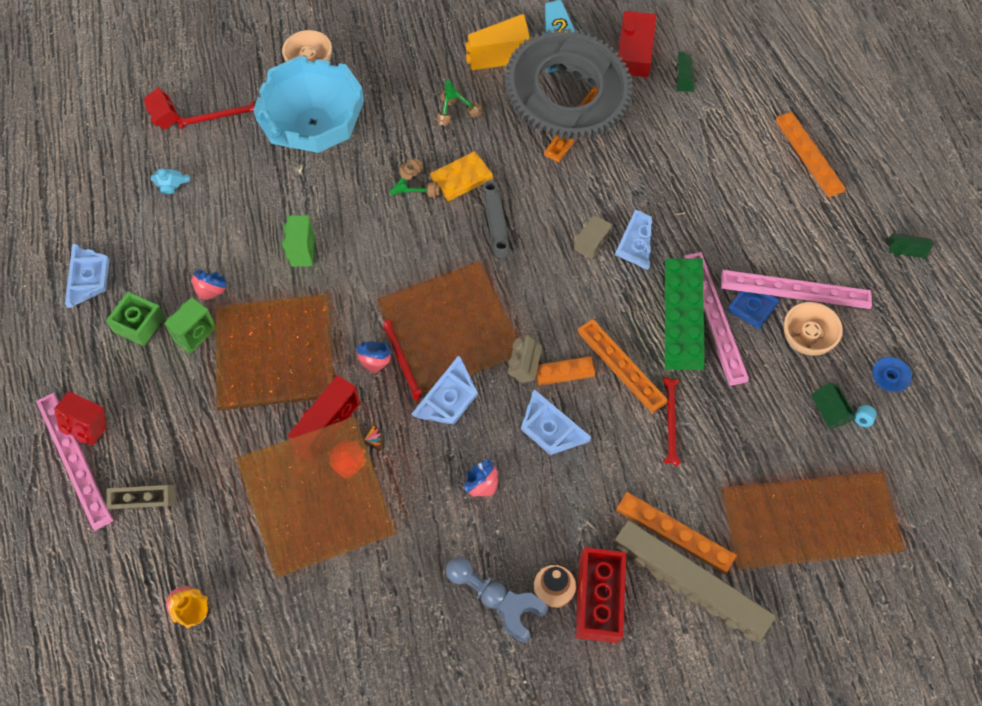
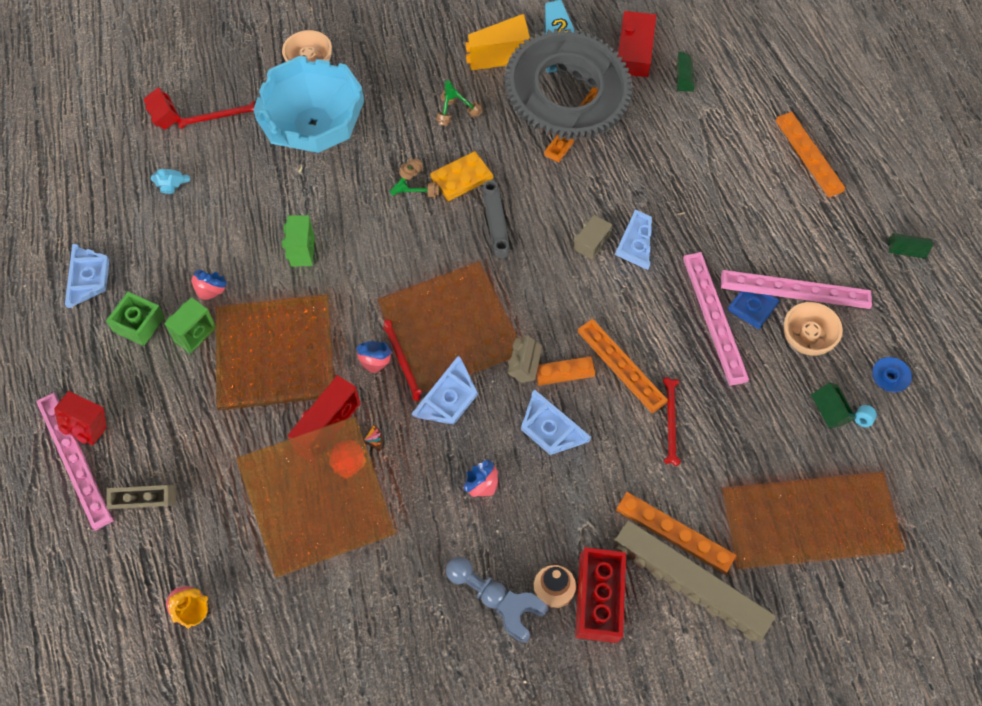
(684, 314): green brick -> none

